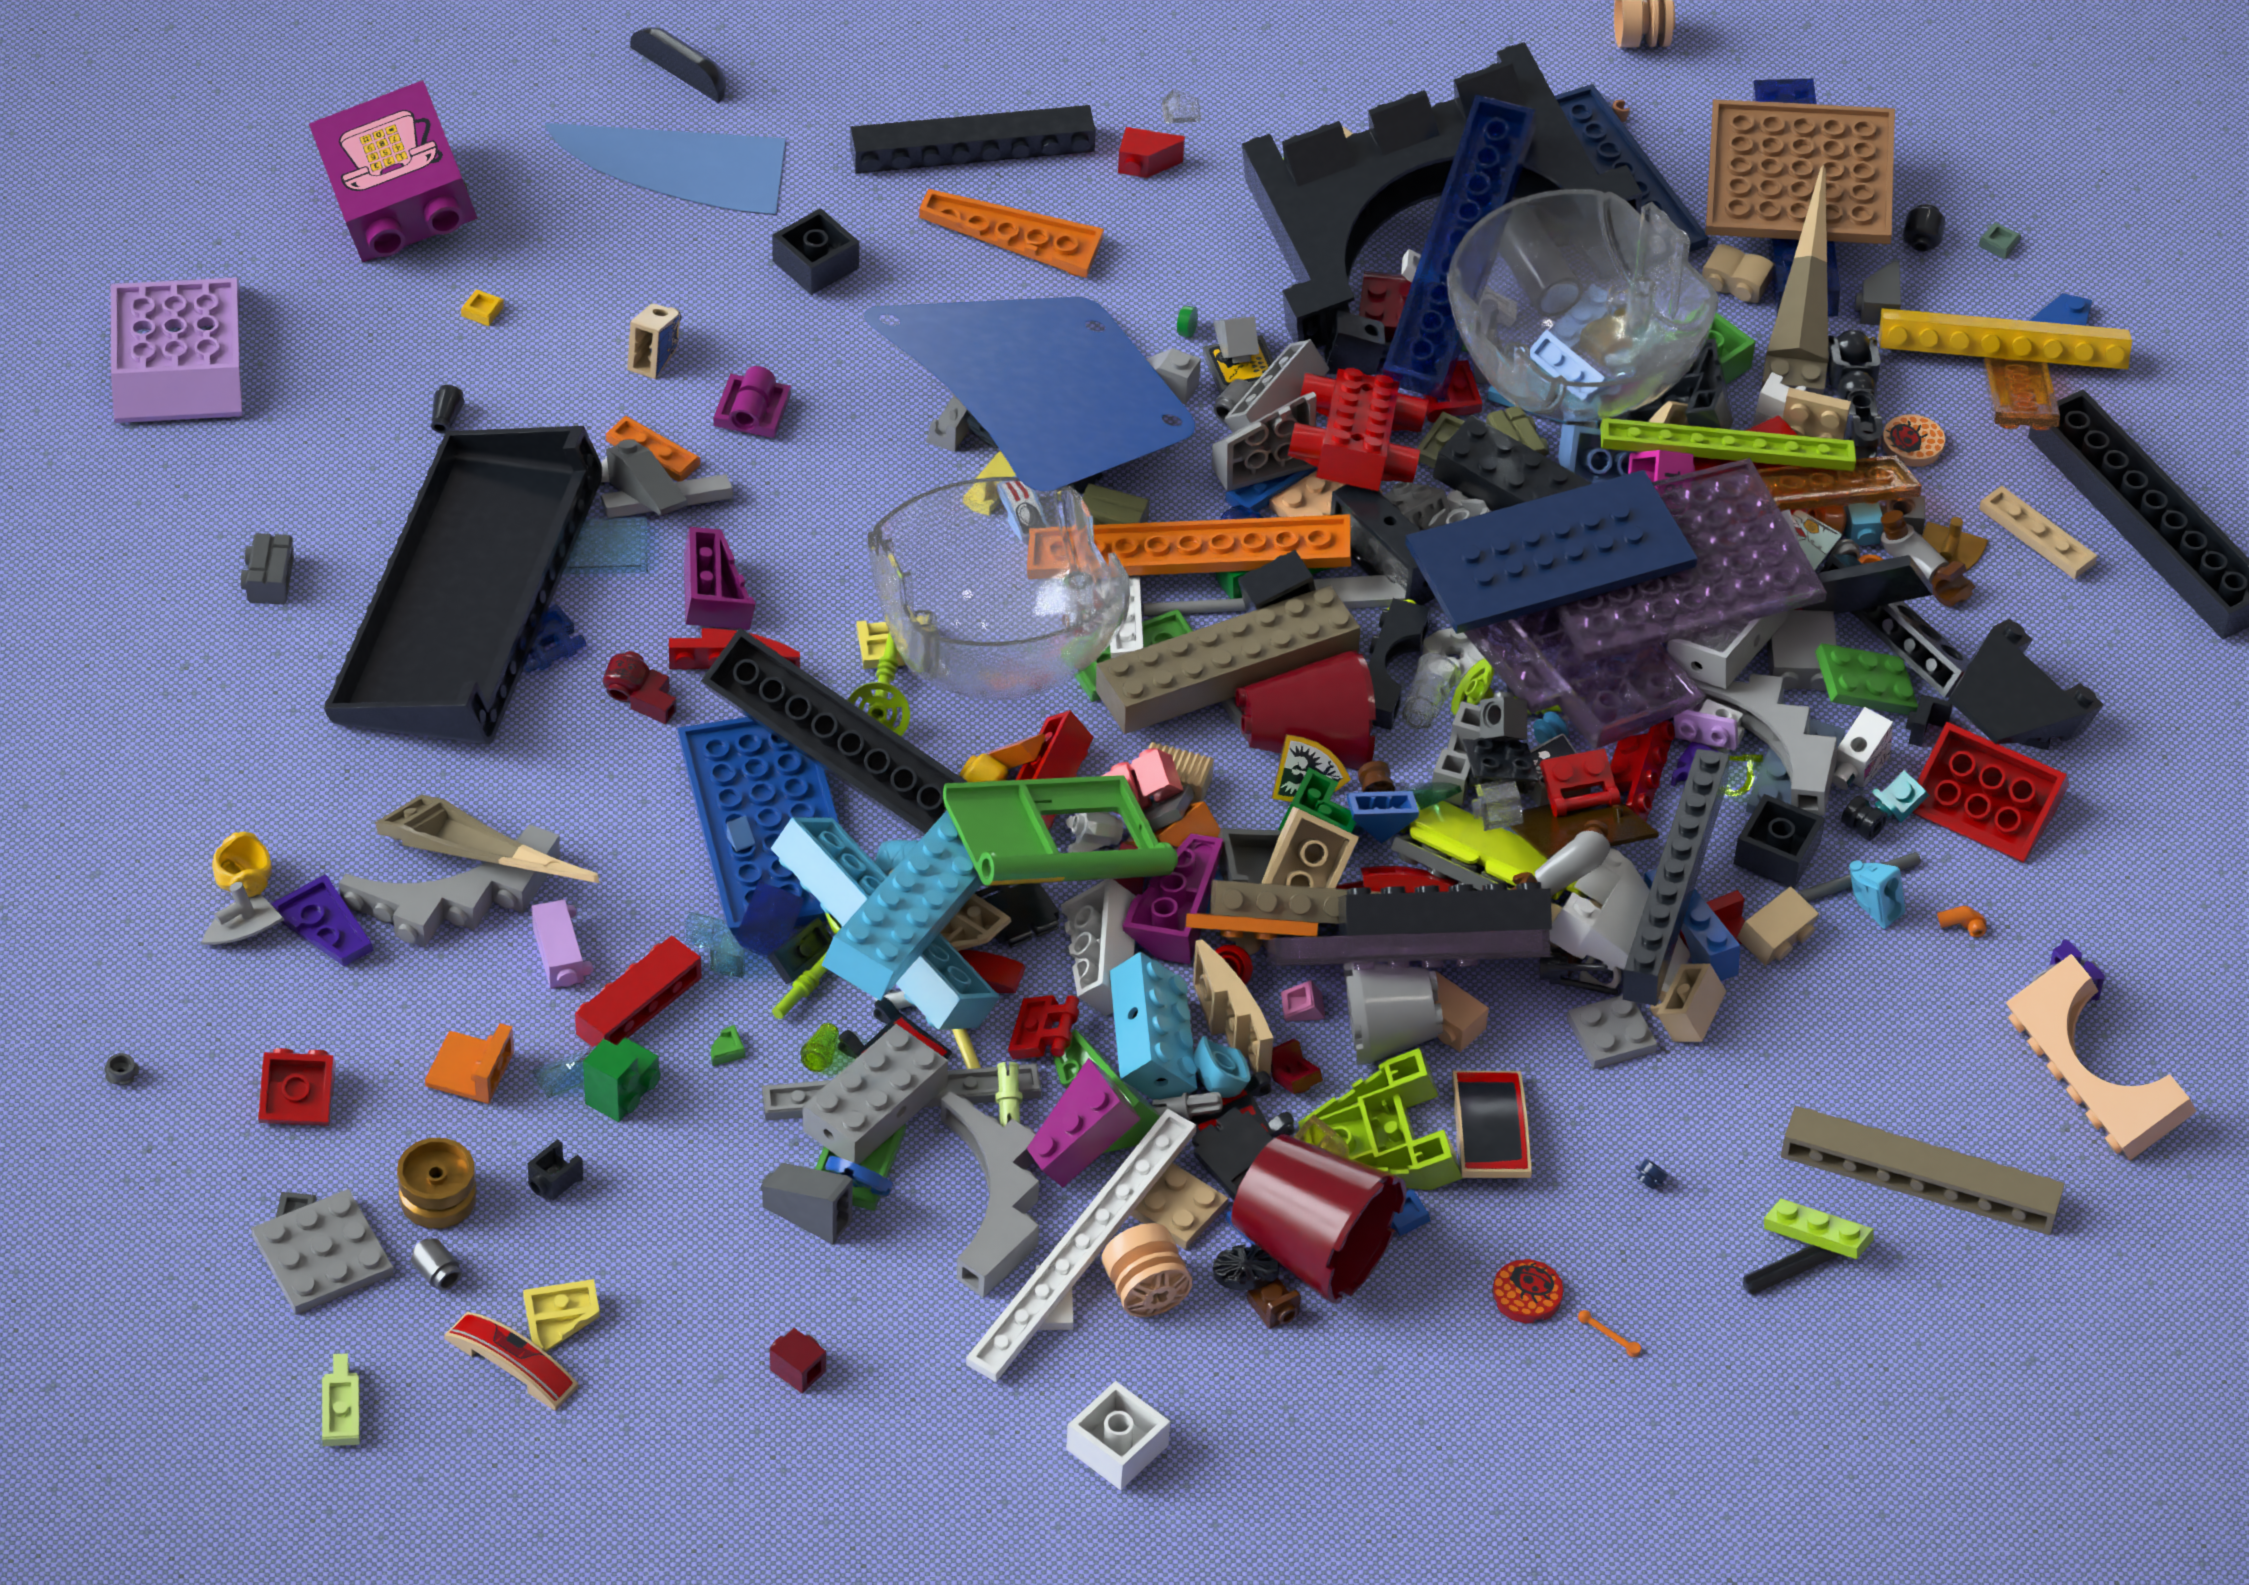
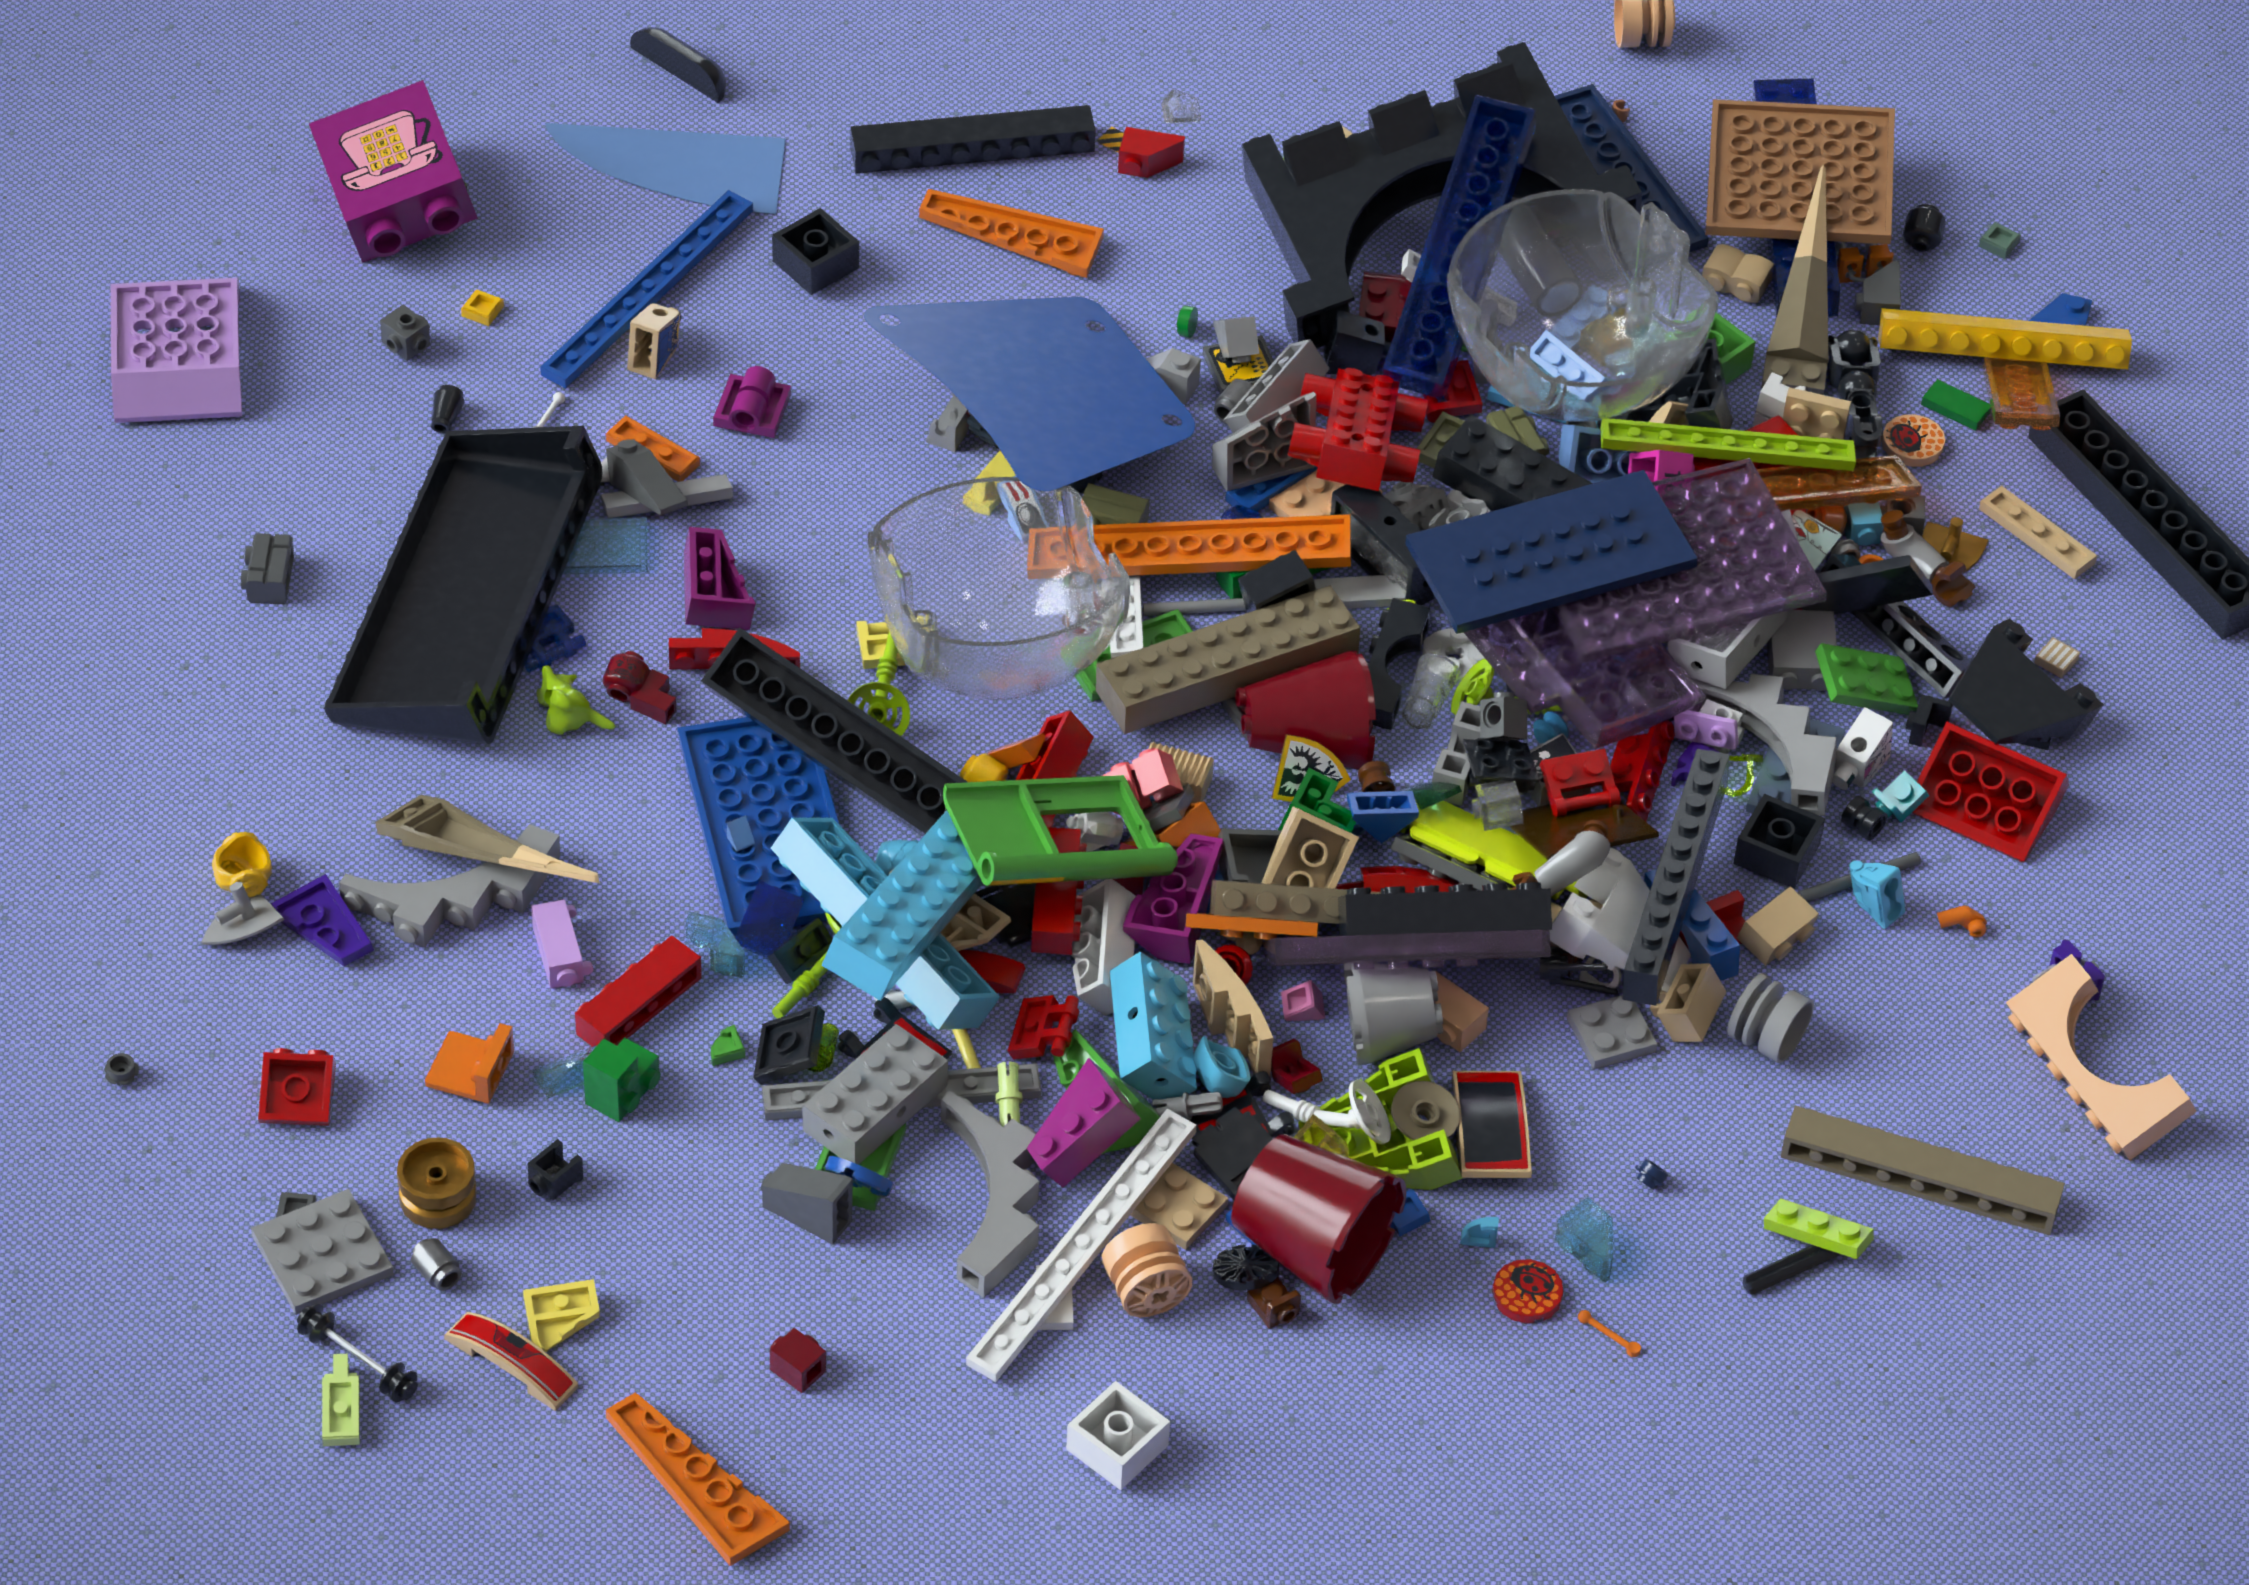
(392, 1378): none -> black axle
(405, 332): none -> dark grey brick
(558, 398): none -> white hinge
(566, 705): none -> lime animal
(646, 289): none -> blue plate
(710, 1497): none -> orange wing
(789, 1044): none -> black tile
(1057, 903): none -> red brick
(1112, 139): none -> sticker
(1363, 1115): none -> white dish
(1427, 1100): none -> dark tan dish
(1480, 1232): none -> medium azure tile
(1588, 1236): none -> clear light blue slope
(1770, 1018): none -> light grey wheel
(1851, 262): none -> orange piece
(1956, 404): none -> green tile
(2057, 657): none -> tan tile

